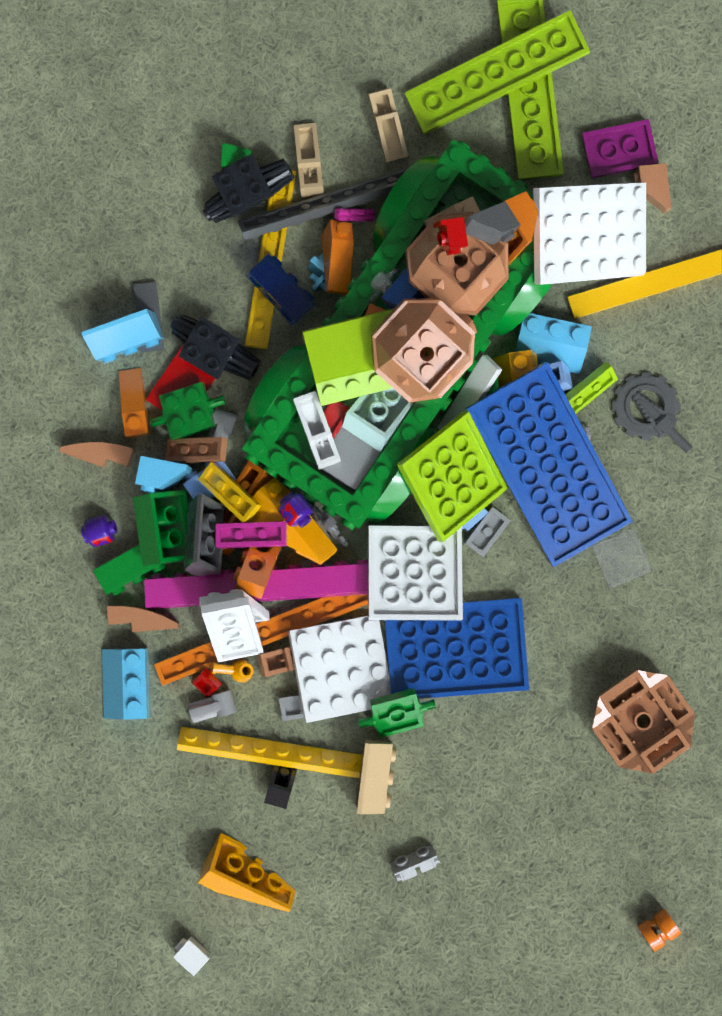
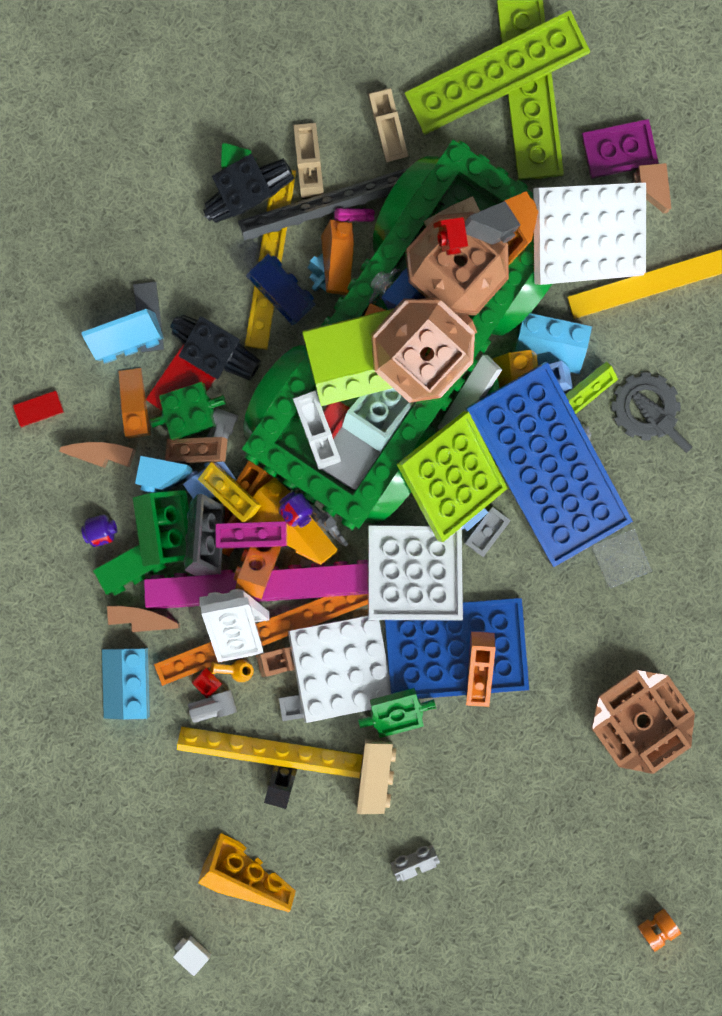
(38, 409): none -> red tile
(480, 668): none -> orange slope

